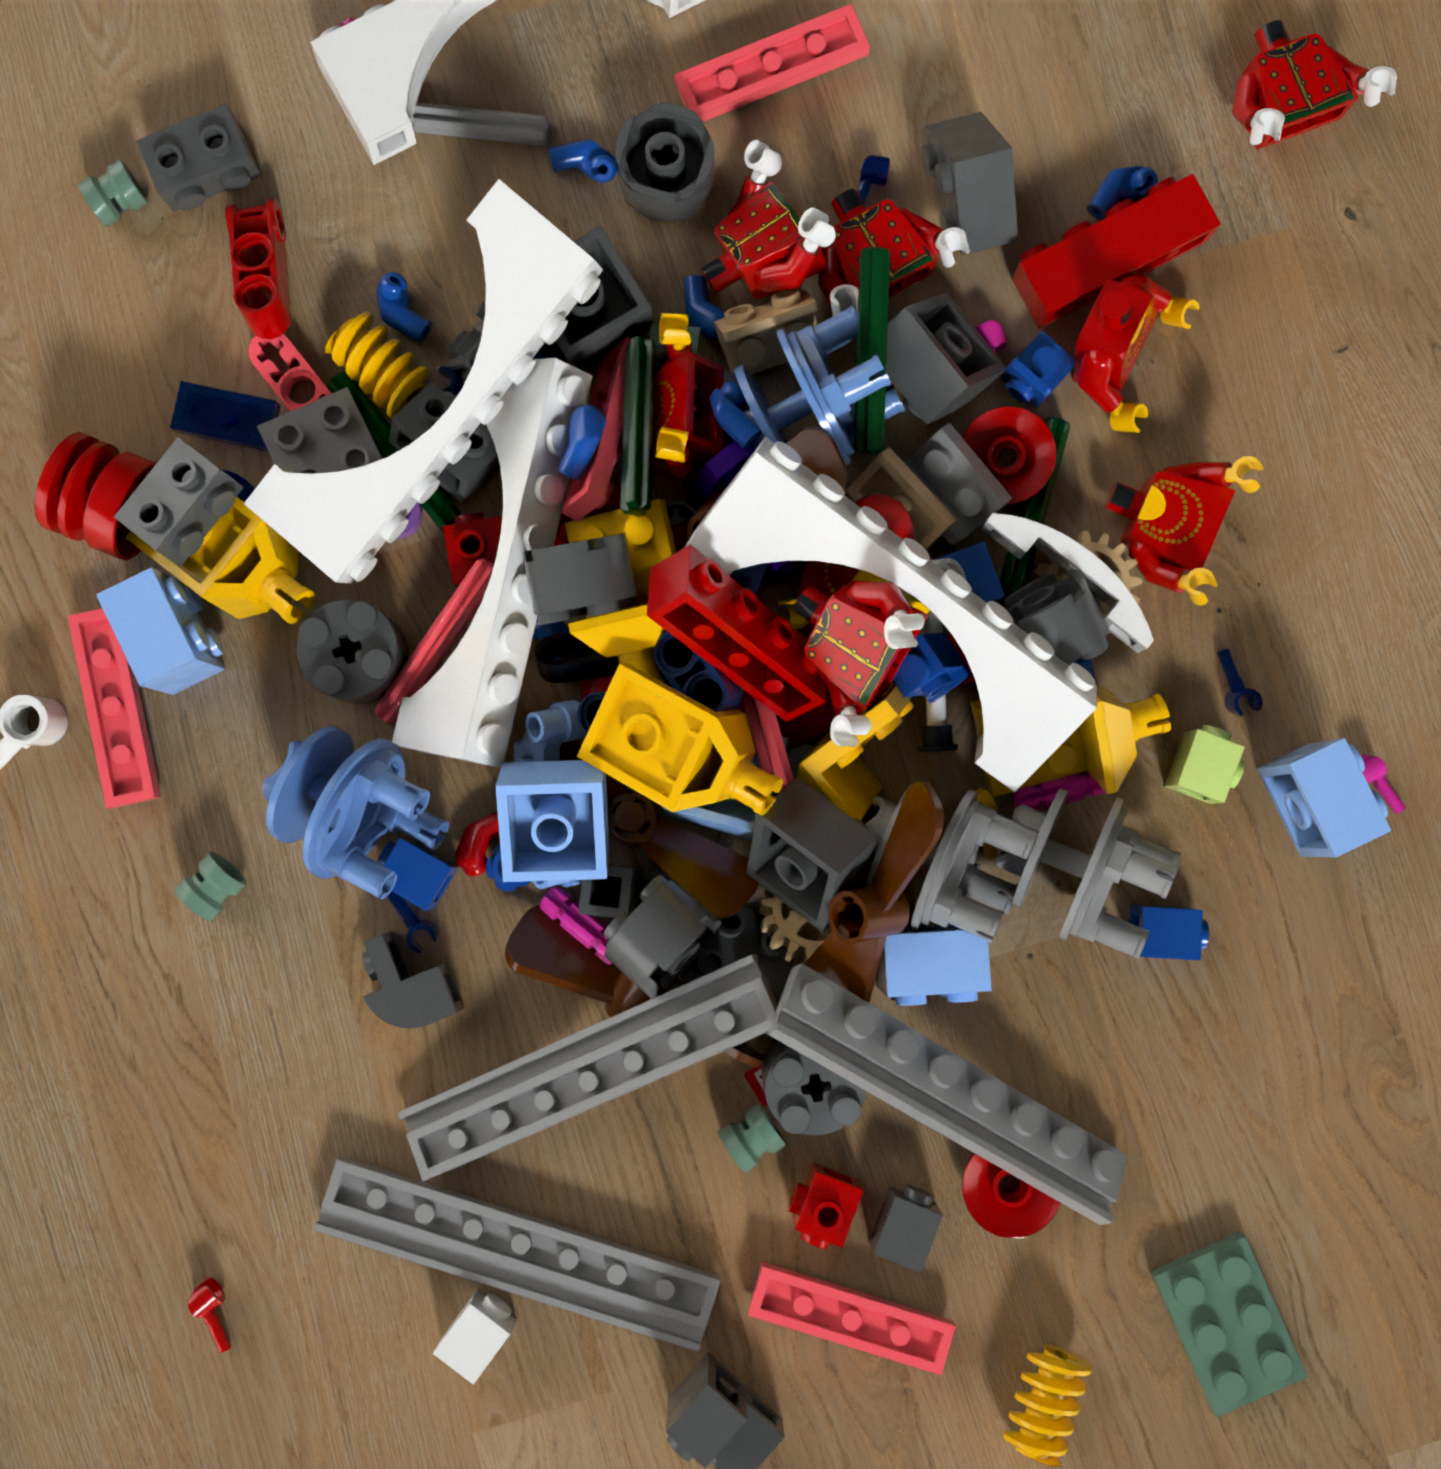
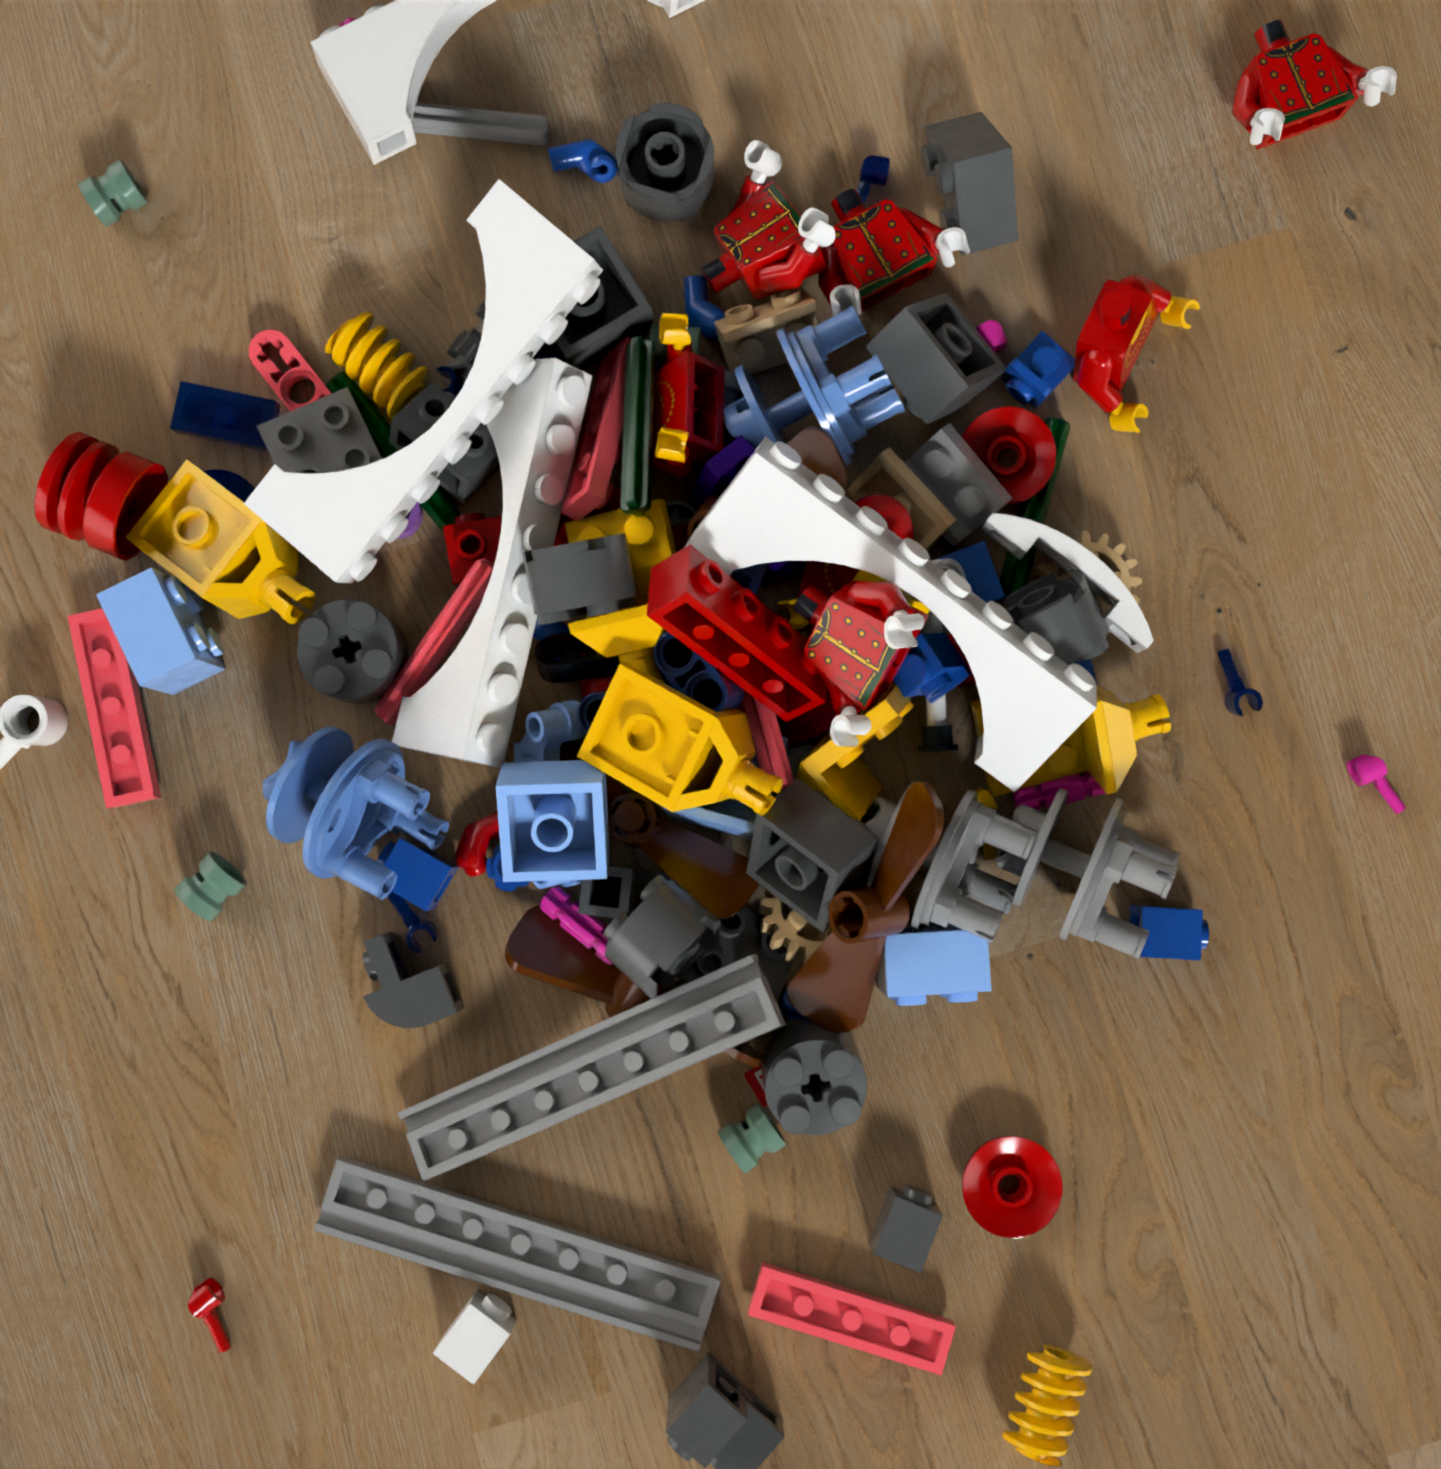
(179, 502): dark grey brick -> none
(199, 158): dark grey brick -> none
(260, 267): red piece -> none
(396, 310): blue arm -> none
(585, 433): blue arm -> none
(730, 417): blue arm -> none
(773, 63): coral plate -> none
(825, 1206): red brick -> none
(872, 340): dark green axle -> none
(948, 1094): light grey plate -> none
(1121, 185): blue arm -> none
(1123, 244): red brick -> none
(1178, 520): red torso -> none
(1206, 765): yellowish green brick -> none
(1228, 1324): sand green plate -> none
(1325, 798): light blue brick -> none

